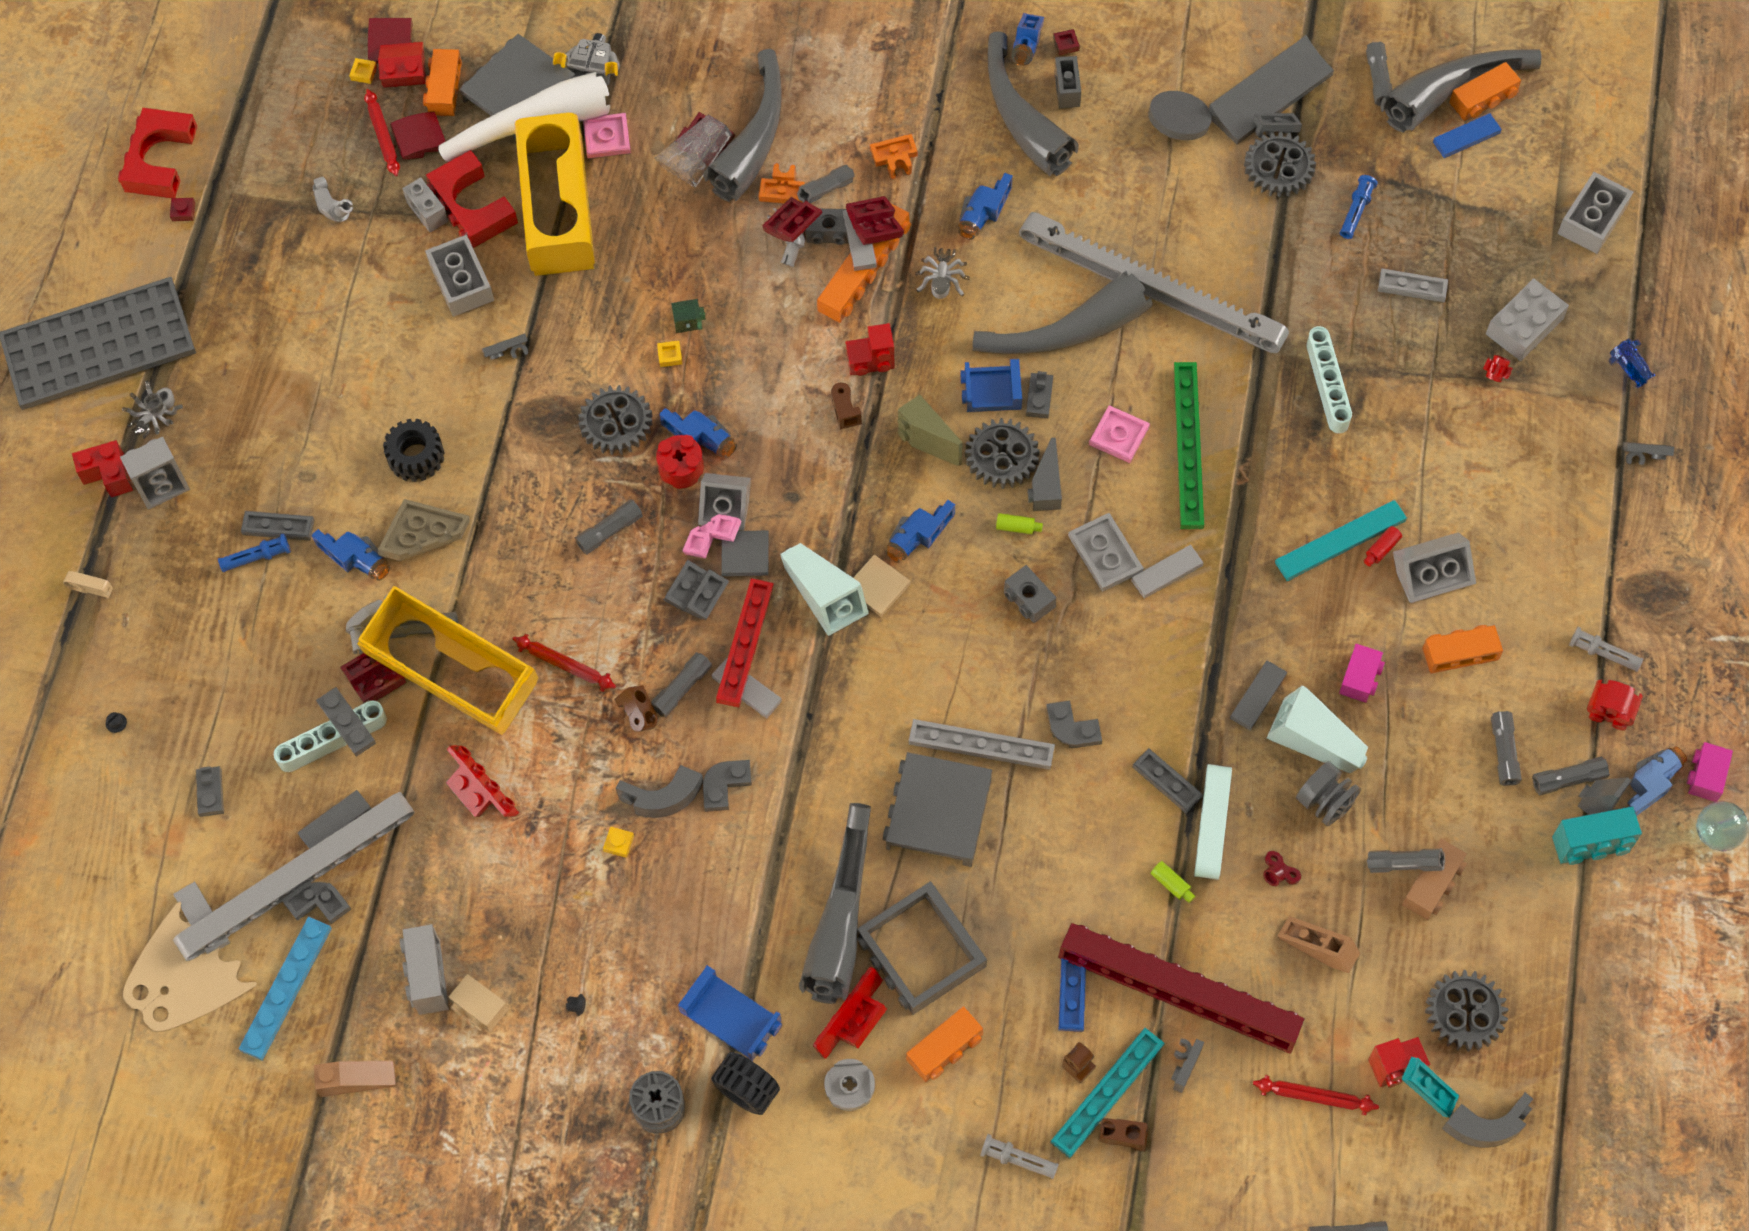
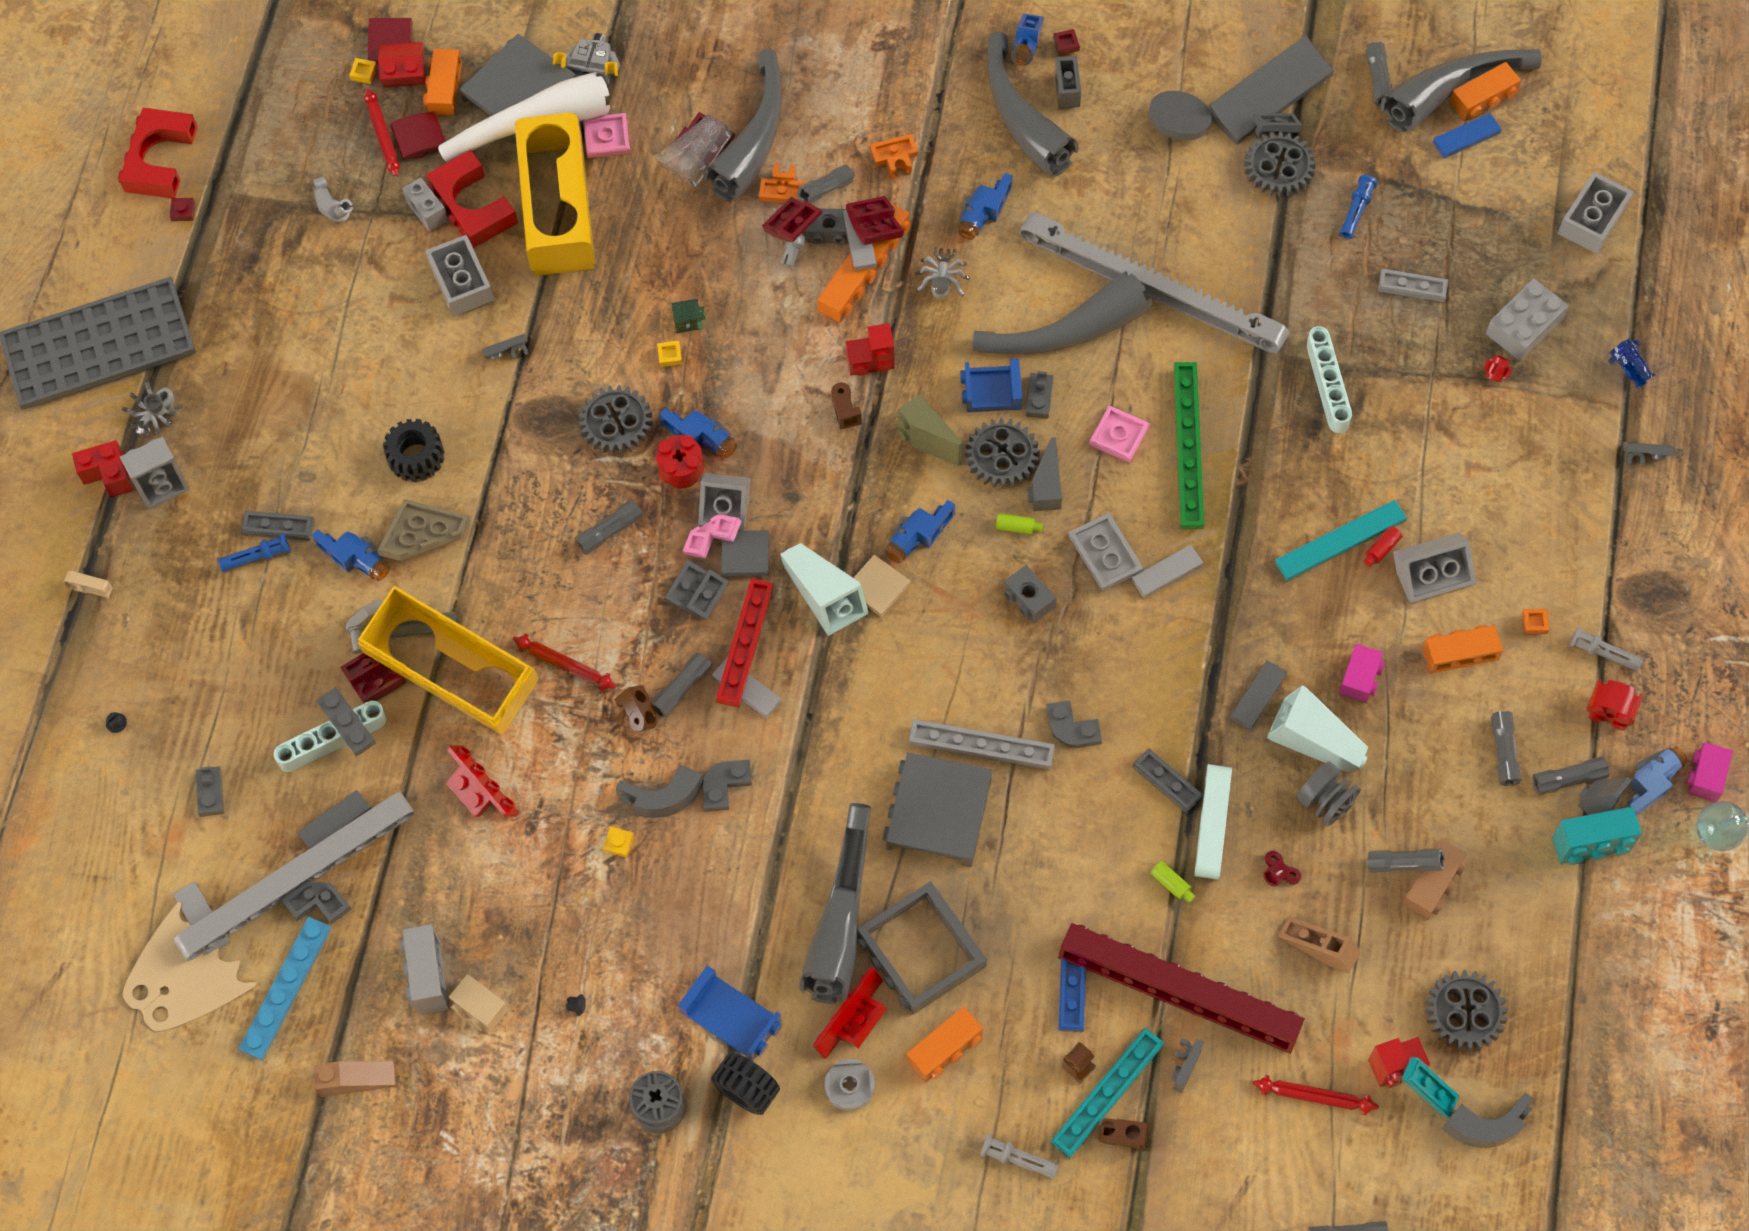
(1535, 621): none -> orange plate

